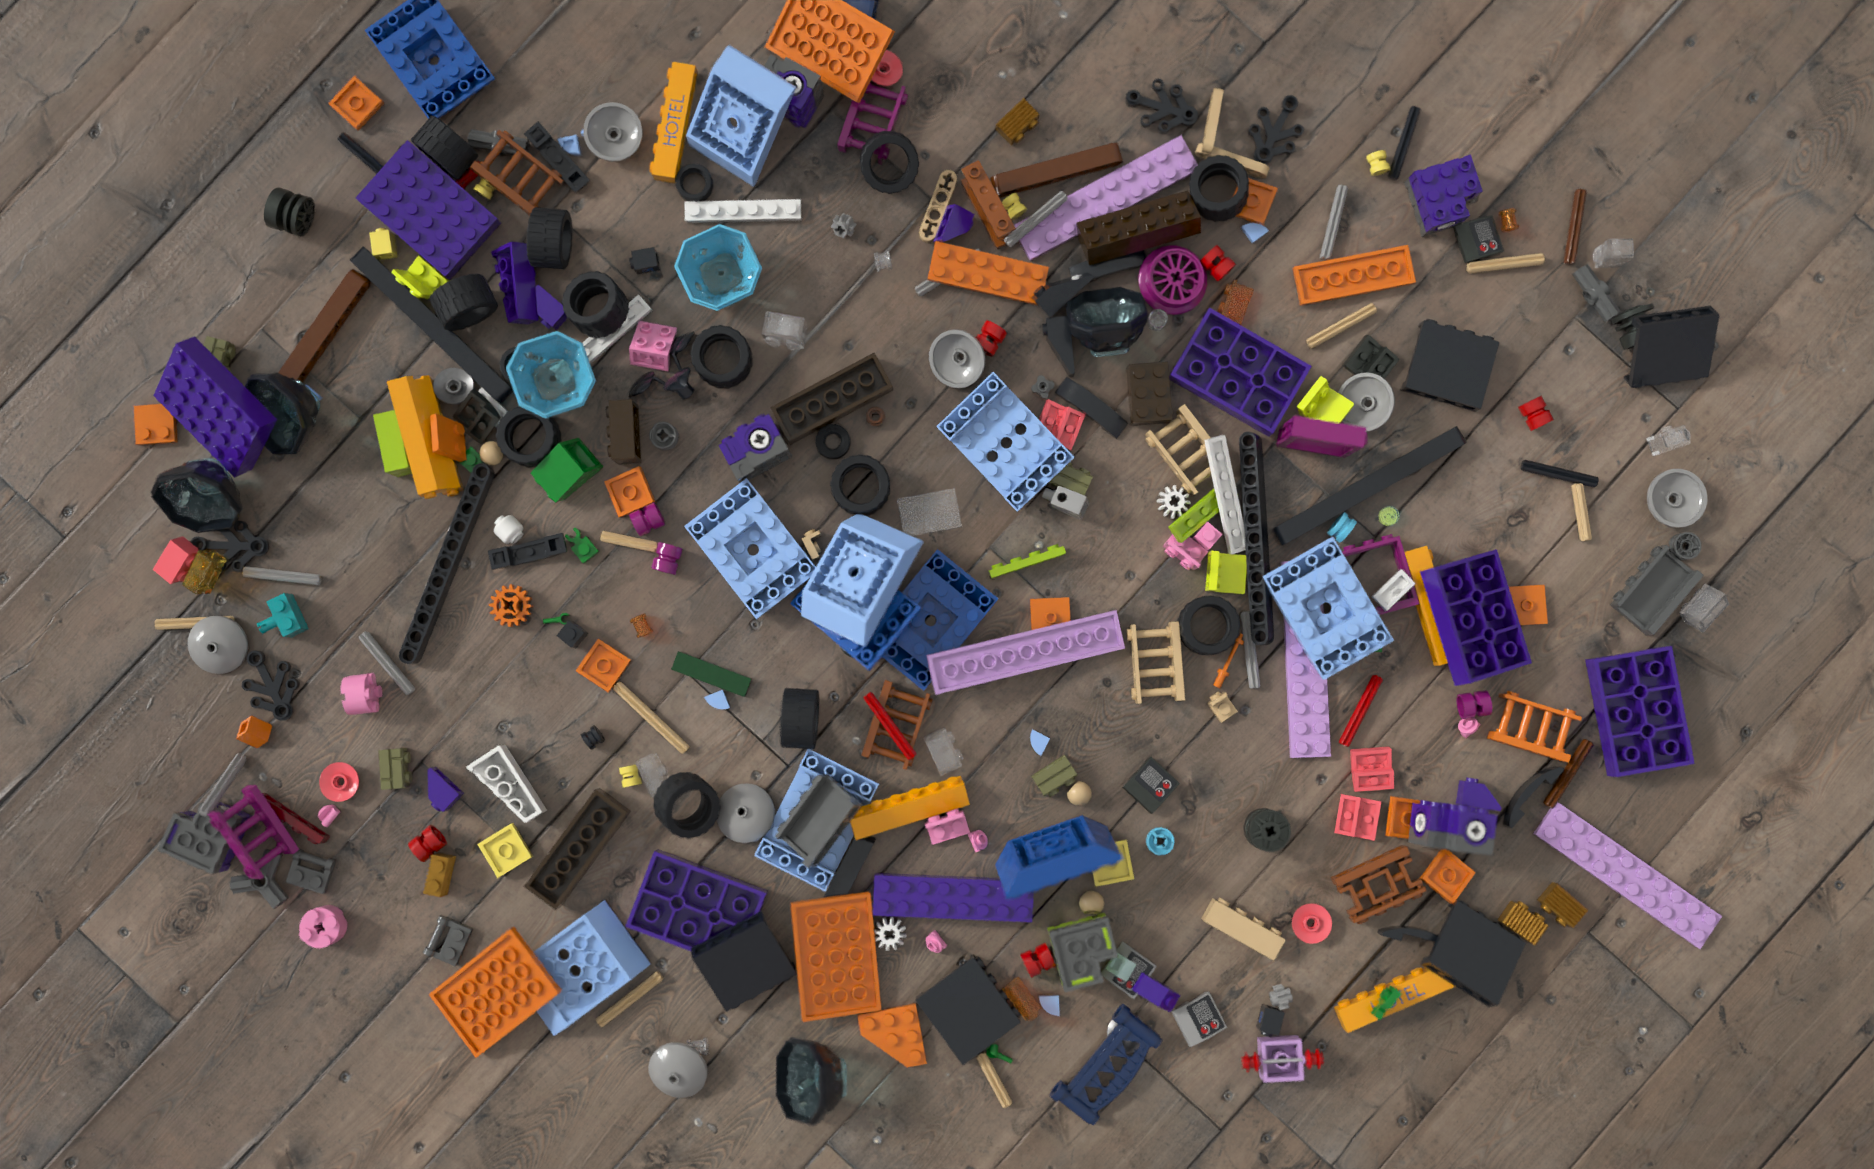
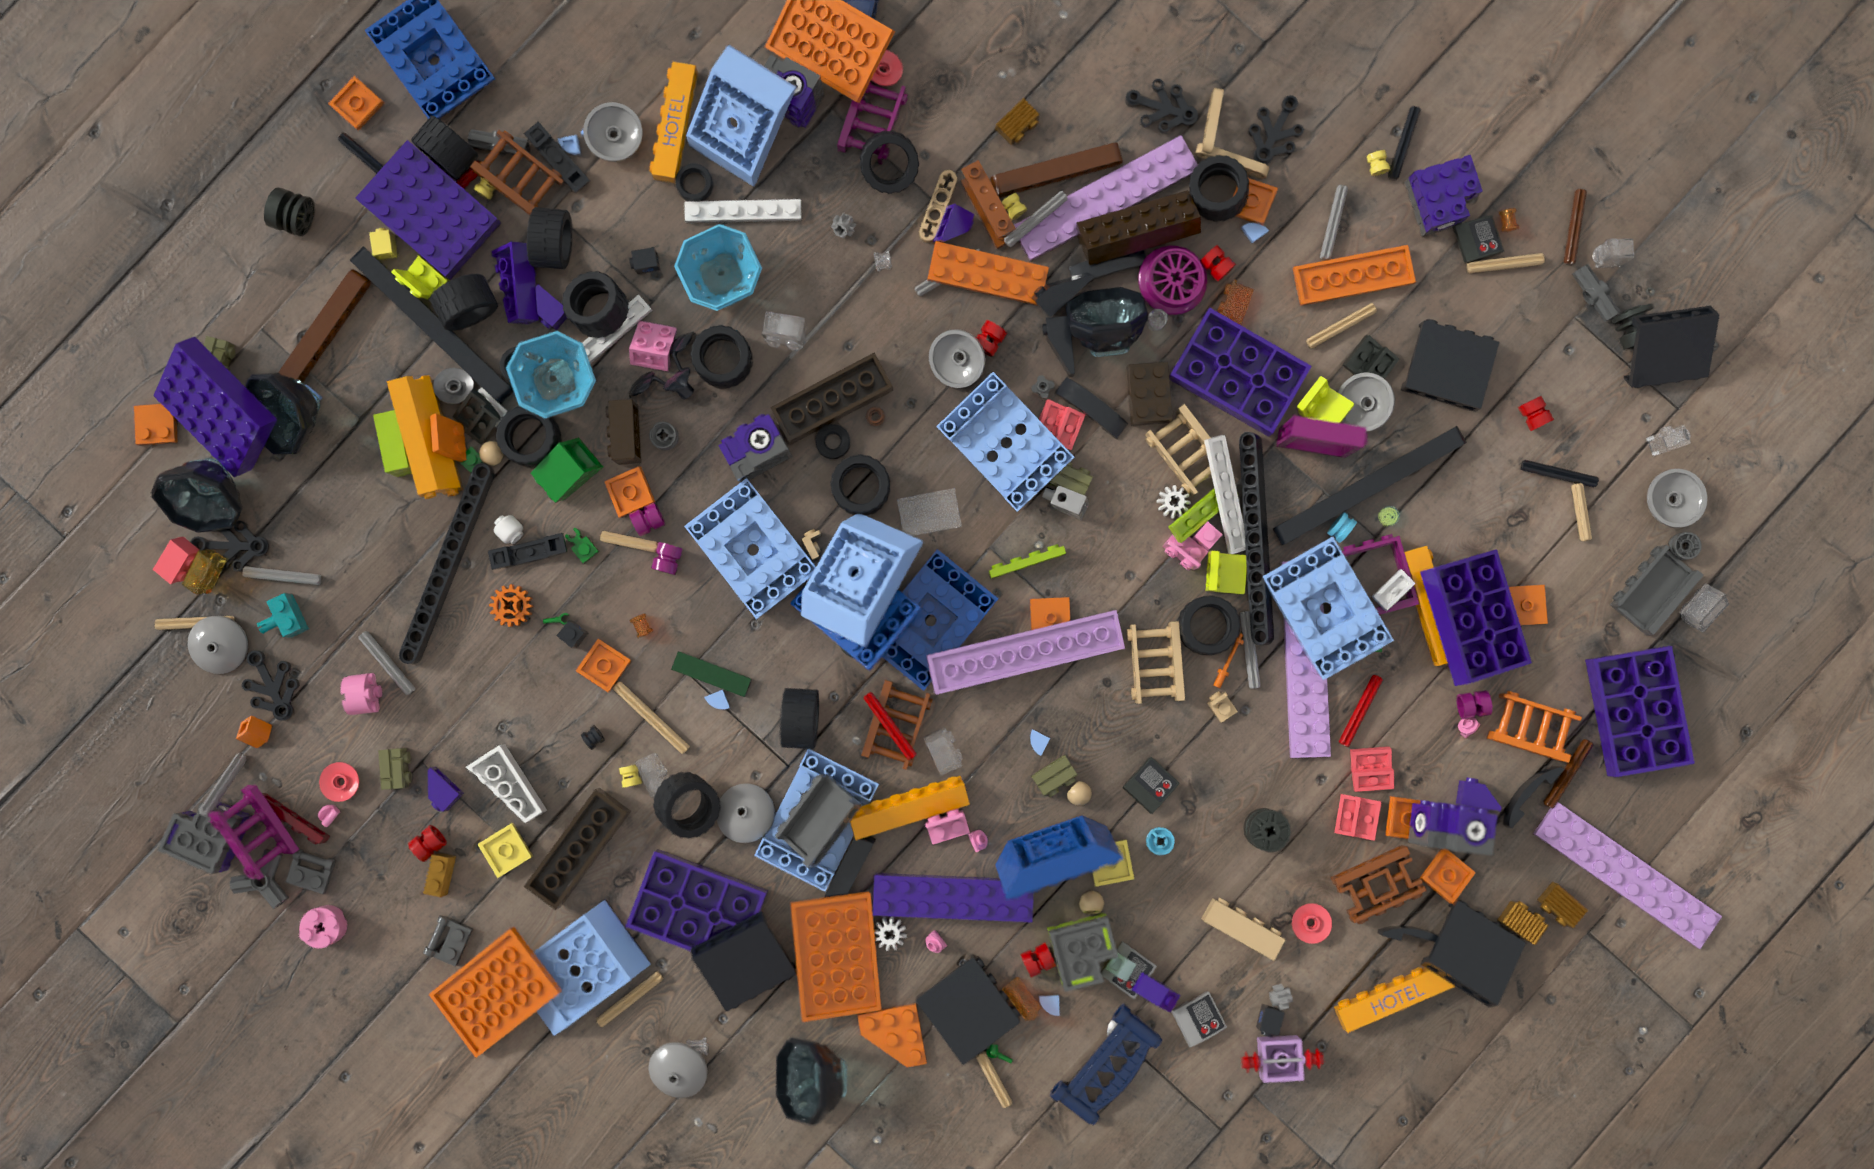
(1386, 1001): green plate -> none

